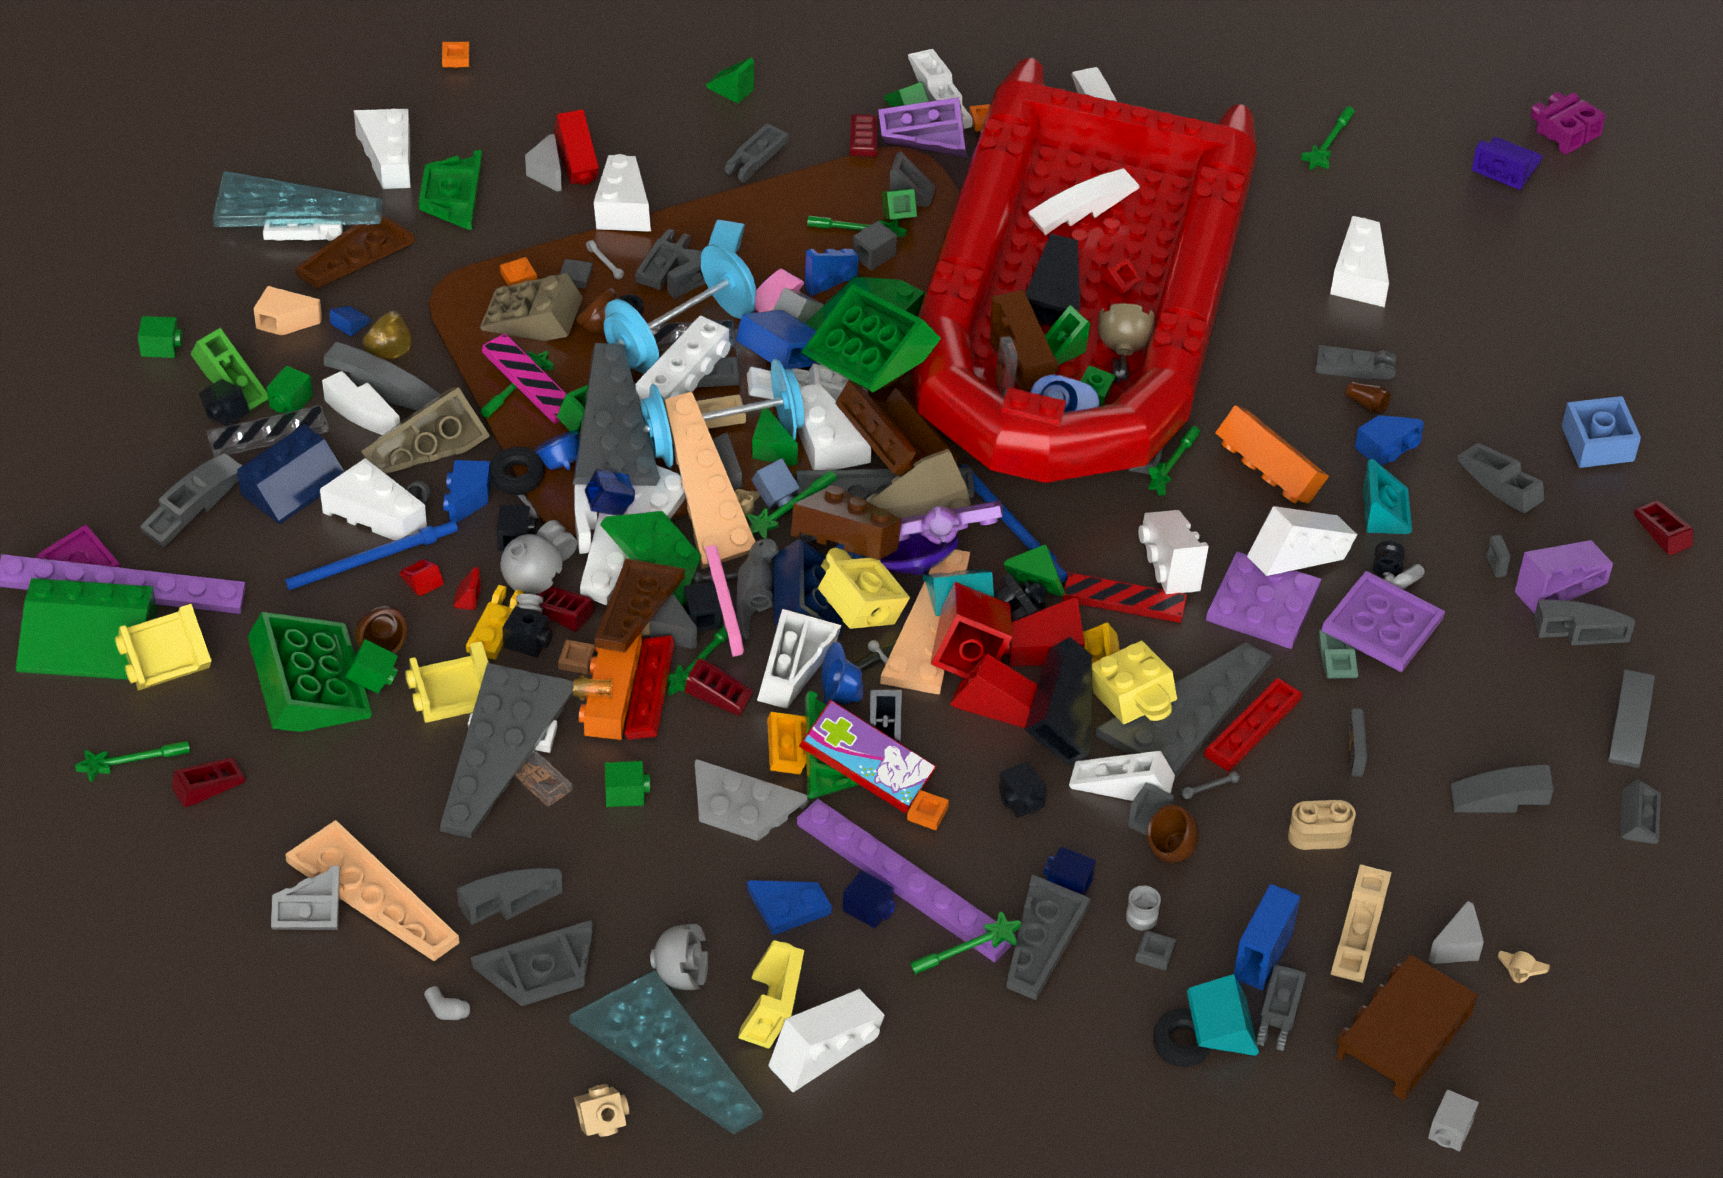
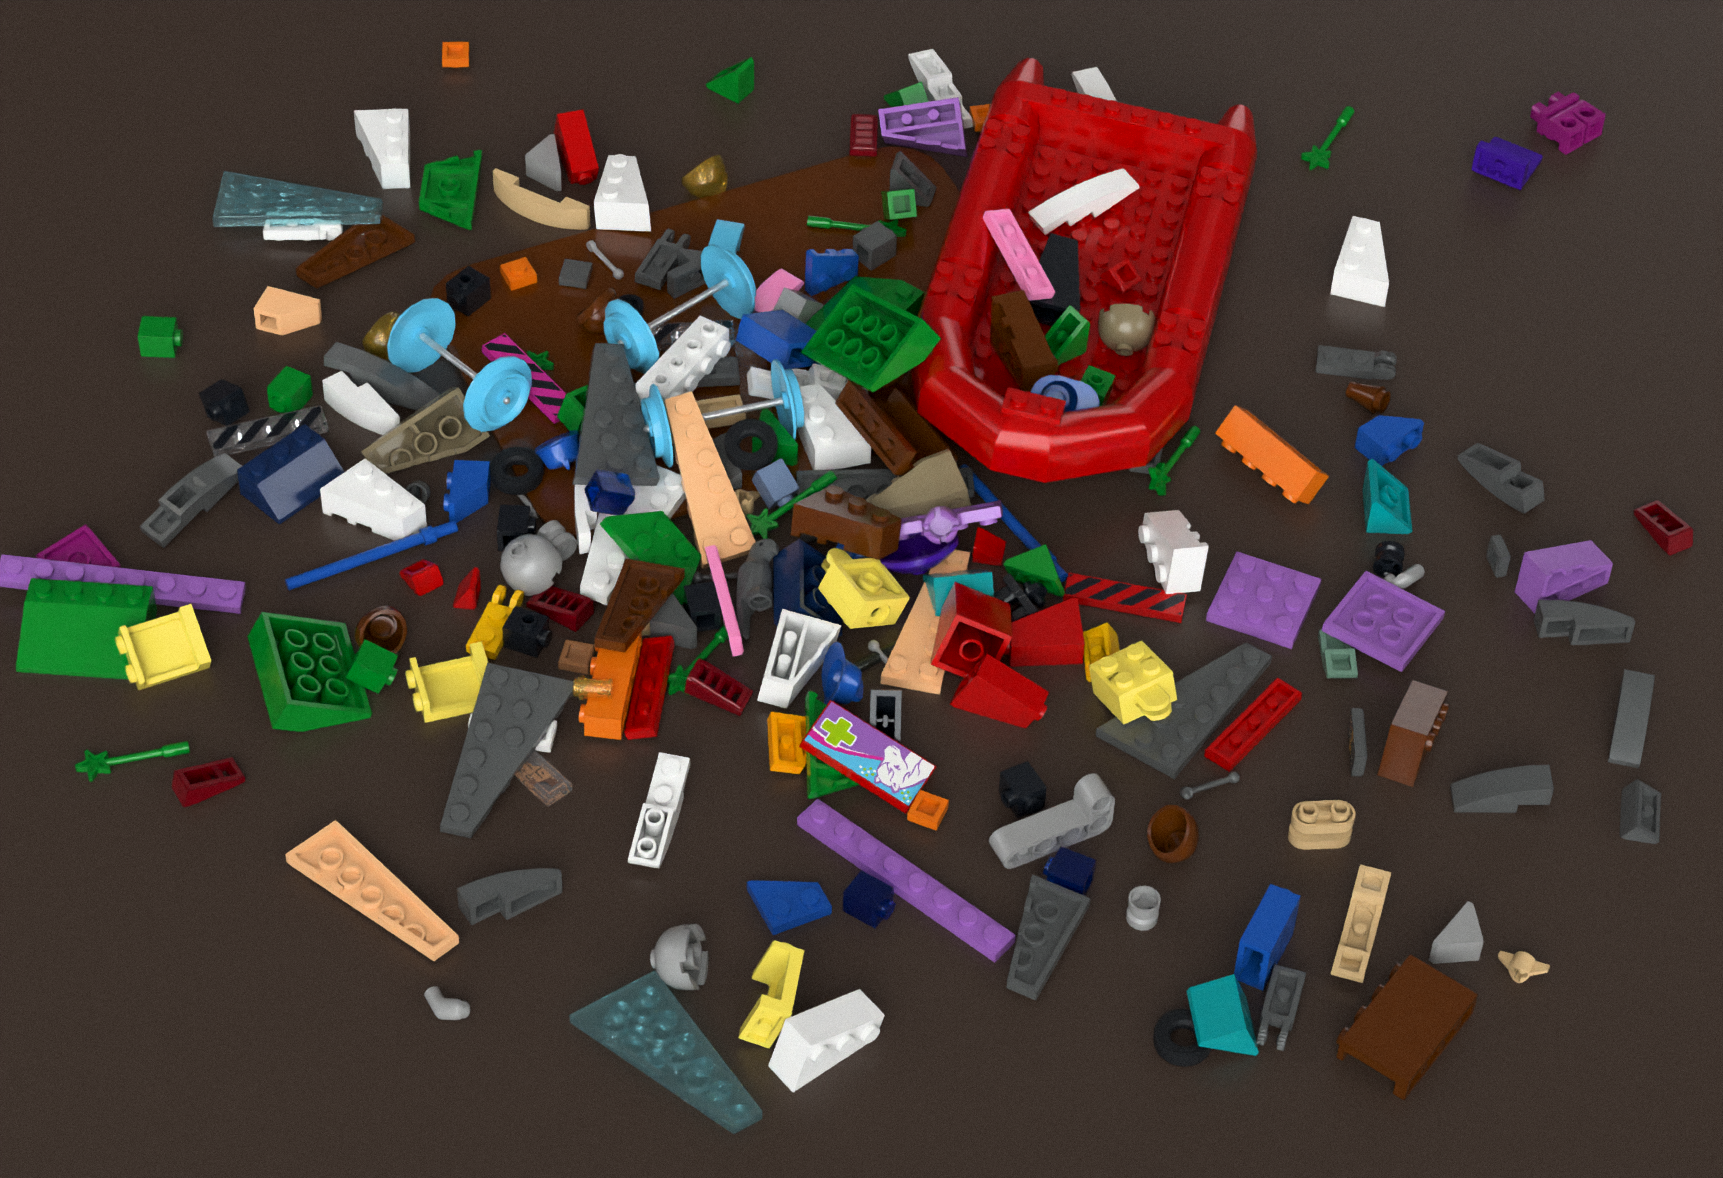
(222, 361): bright green slope -> none
(309, 904): light grey wing -> none
(348, 319): blue slope -> none
(468, 291): none -> black brick
(496, 391): none -> medium azure axle
(530, 602): light grey bush -> none
(534, 308): dark tan slope -> none
(539, 965): dark grey wing -> none
(565, 215): none -> tan slope
(590, 1110): tan brick -> none
(625, 783): green brick -> none
(660, 811): none -> white slope
(707, 178): none -> clear yellow hat
(742, 802): light grey wing -> none
(748, 428): none -> black tyre
(756, 151): dark grey hinge -> none
(988, 548): none -> red slope
(997, 932): green piece -> none
(1006, 365): clear tile -> none
(1018, 254): none -> bright pink tile
(1062, 825): none -> light grey beam
(1063, 702): black slope -> none
(1120, 369): black axle -> none
(1122, 775): white slope -> none
(1145, 805): dark grey panel -> none
(1155, 950): dark grey tile -> none
(1300, 540): white wedge -> none
(1413, 732): none -> reddish brown wedge
(1453, 1120): light grey brick -> none
(1600, 431): medium blue brick -> none

